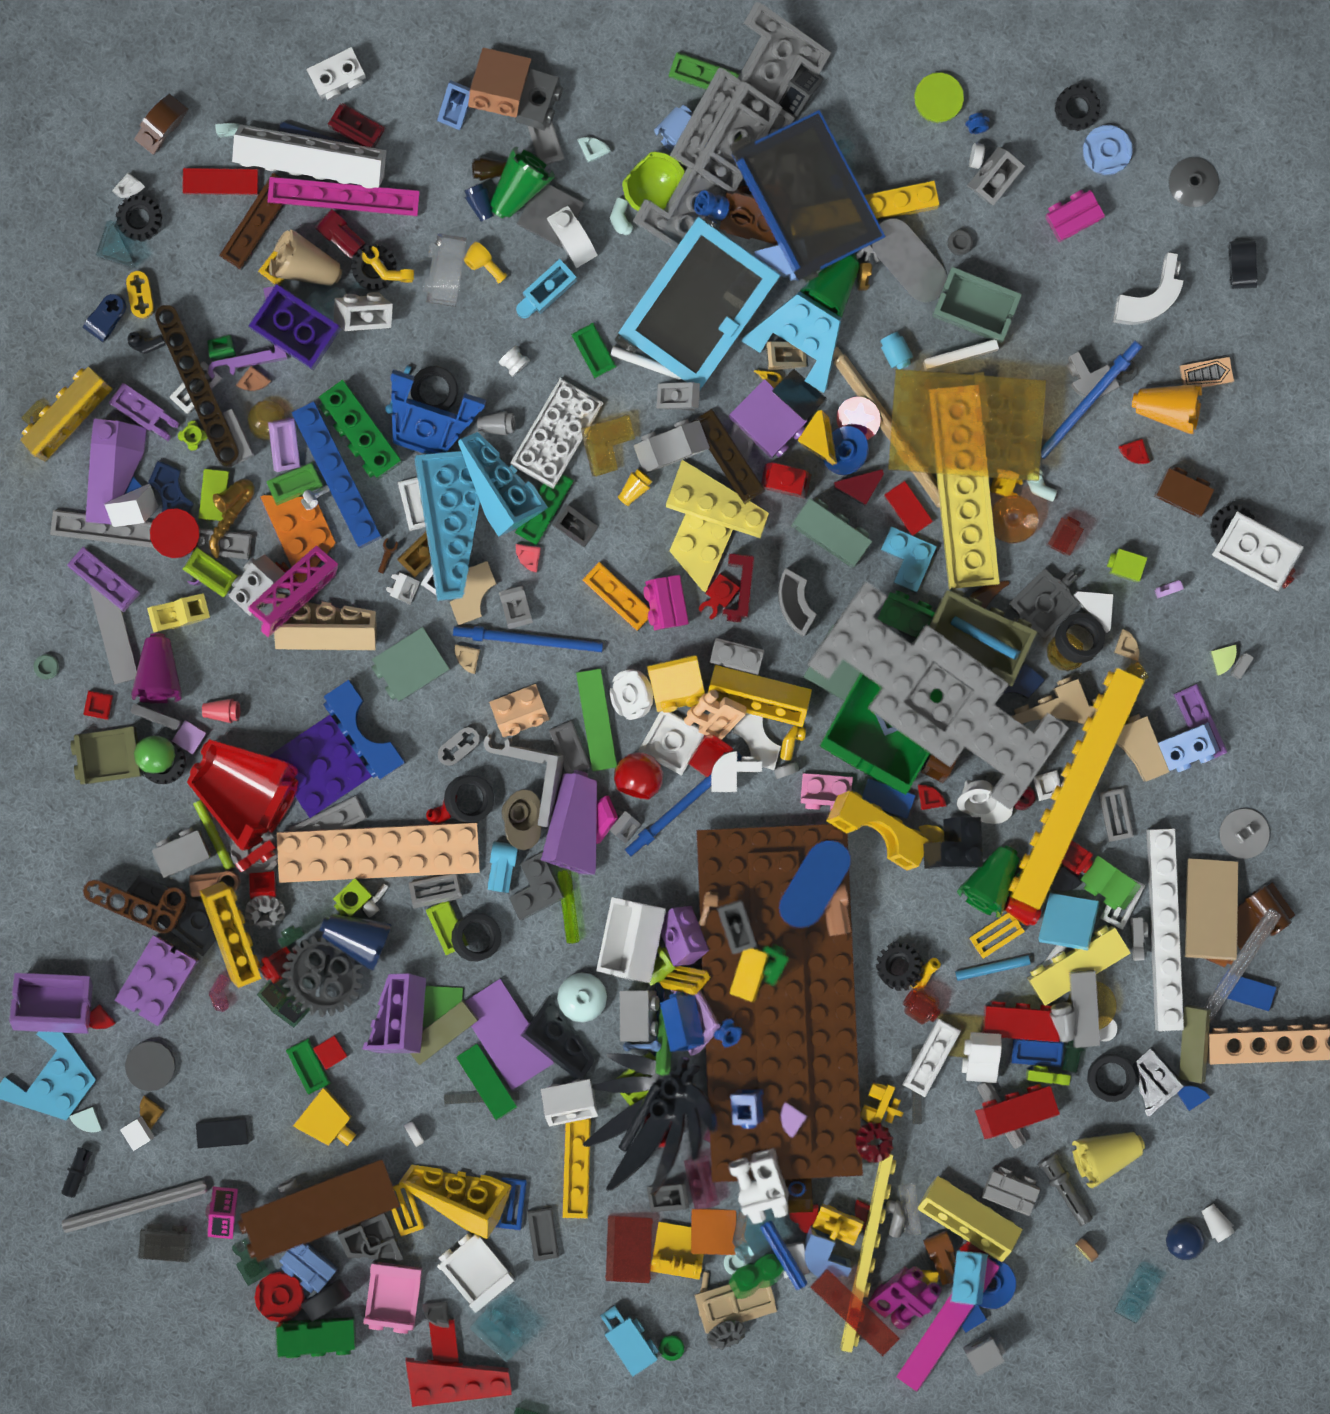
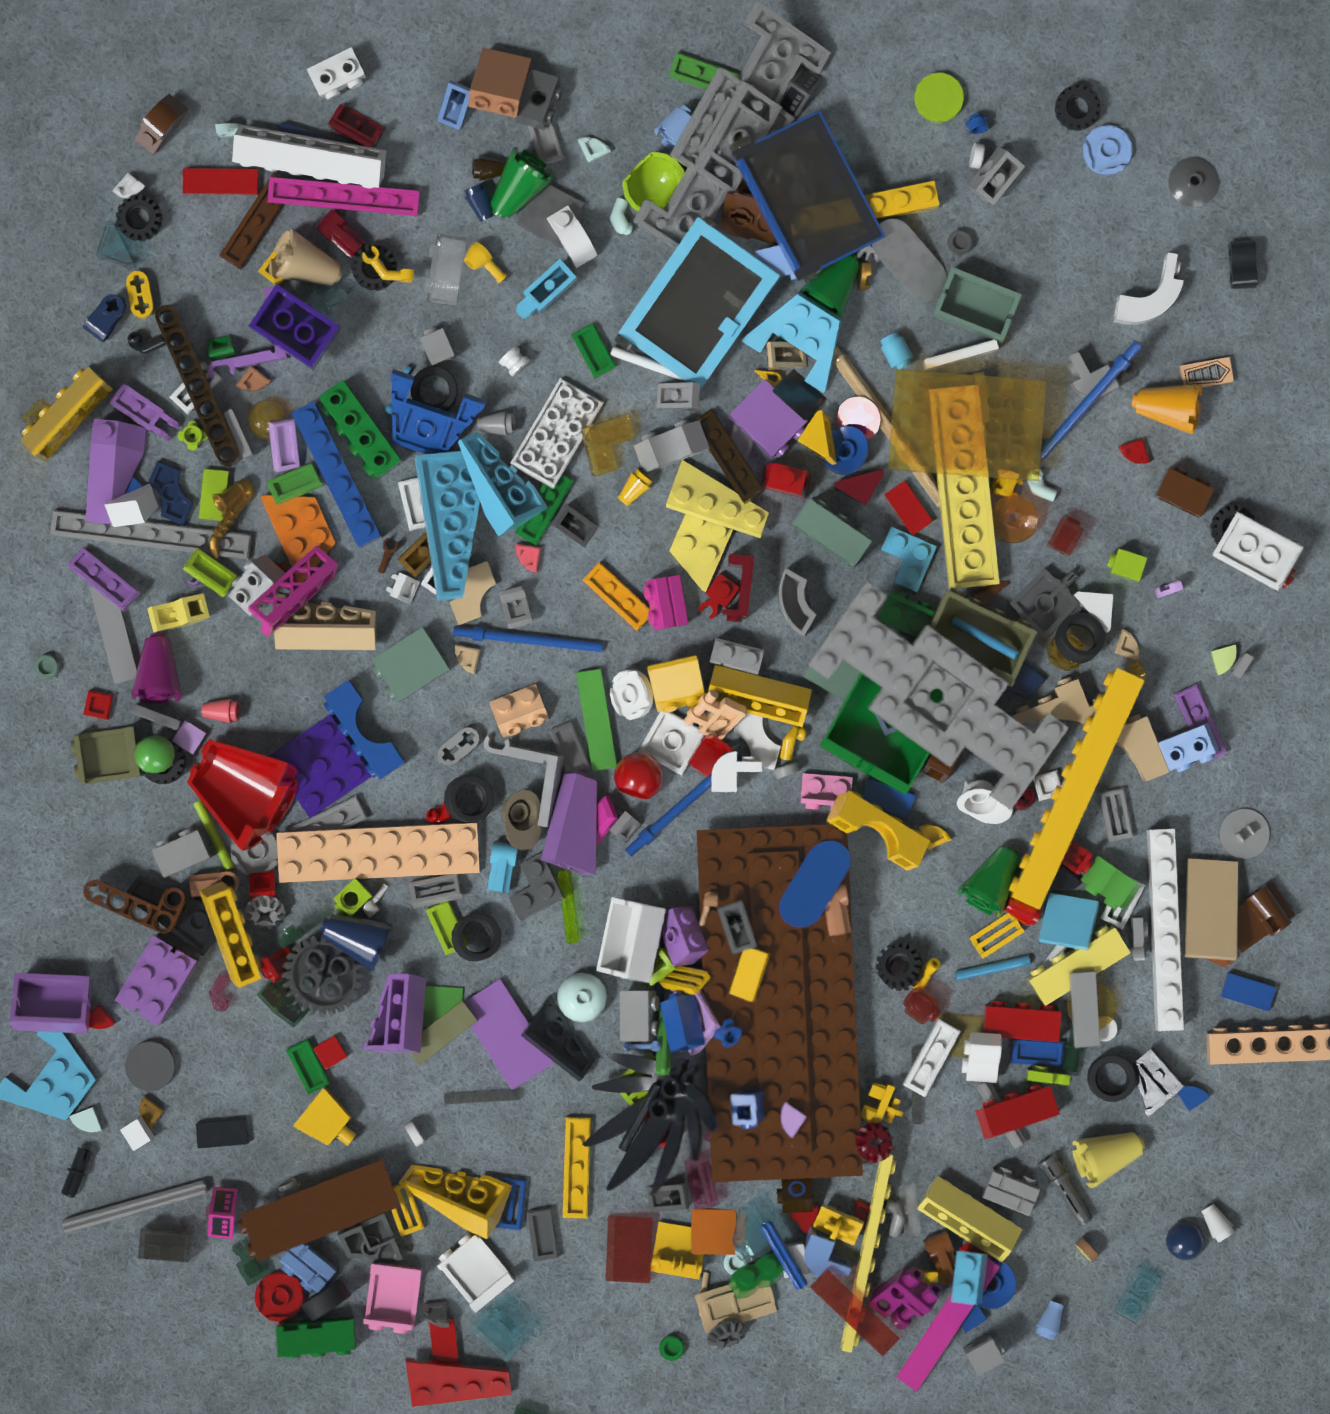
(174, 533): red tile -> none
(262, 853): red plate -> none
(310, 498): white hand -> none
(362, 312): white brick -> none
(437, 346): none -> light grey brick
(486, 1082): green tile -> none
(569, 1102): white brick -> none
(629, 1341): medium azure brick -> none
(711, 205): blue wheel -> none
(767, 1190): white hips -> none
(775, 968): green bracket -> none
(930, 797): red tile -> none
(960, 847): black brick -> none
(1050, 1321): none -> light blue cone
(1063, 1019): light grey cone -> none
(1075, 215): dark pink brick -> none
(1194, 1044): olive tile -> none
(1242, 962): clear axle -> none

